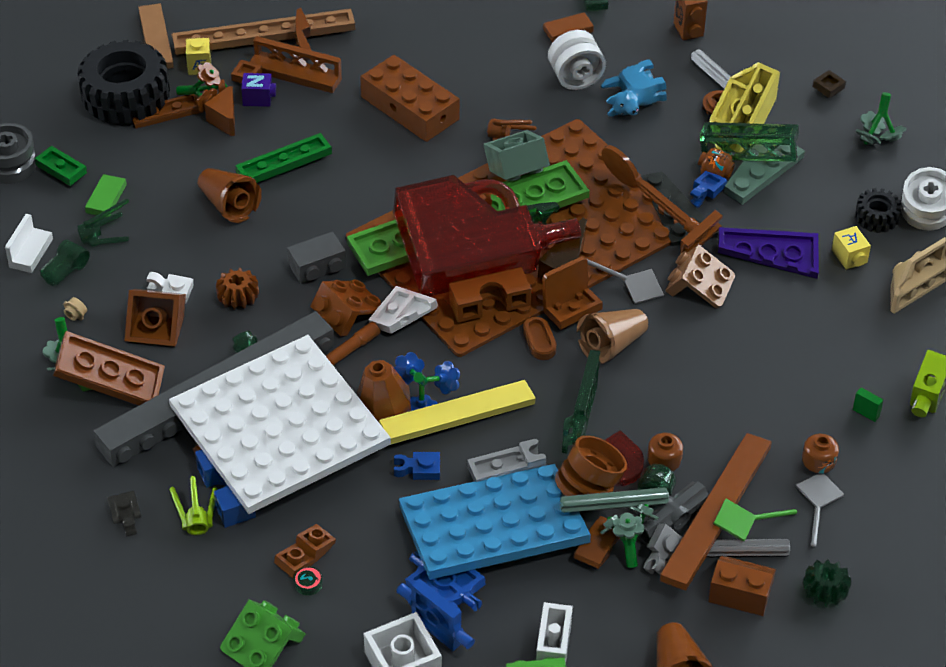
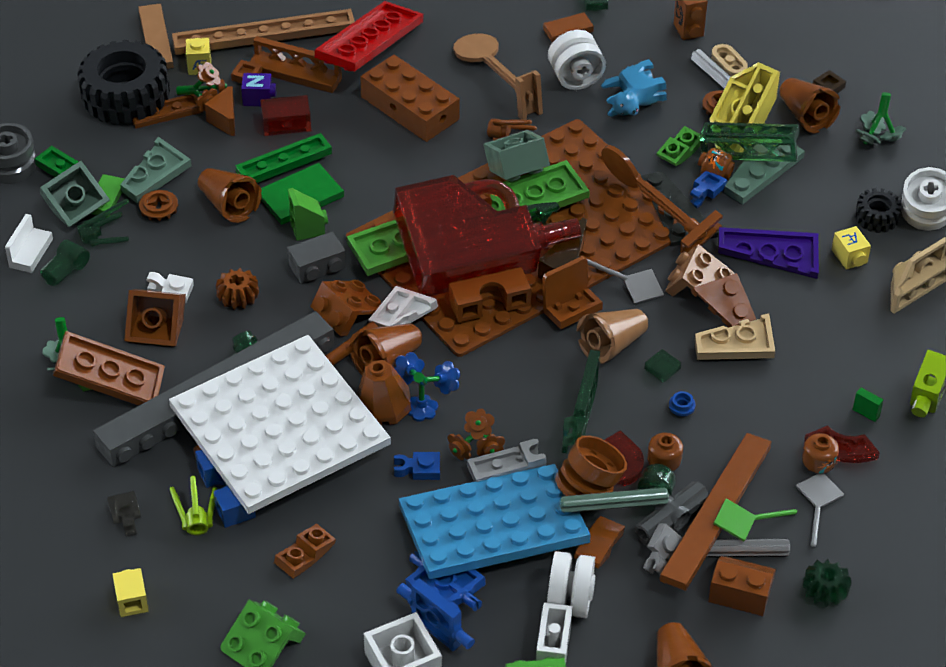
(73, 194): none -> sand green slope
(74, 309): tan plate -> none
(130, 592): none -> light yellow brick
(150, 201): none -> dark orange gear
(155, 170): none -> sand green wing
(286, 115): none -> clear red brick
(302, 31): dark orange slope -> none
(306, 216): none -> bright green slope
(308, 580): clear green tile -> none
(310, 181): none -> green tile
(368, 36): none -> red plate
(384, 344): none -> dark orange cone
(458, 411): light yellow tile -> none
(480, 426): none -> dark orange plant
(527, 86): none -> medium nougat piece
(539, 338): dark orange tile -> none
(571, 584): none -> white wheel
(628, 529): sand green plant -> none
(662, 365): none -> clear green tile
(681, 147): none -> bright green slope
(682, 404): none -> blue plate
(726, 299): none -> dark orange wing
(728, 59): none -> tan plate
(741, 341): none -> tan wing
(810, 103): none -> dark orange cone
(851, 448): none -> clear red tile

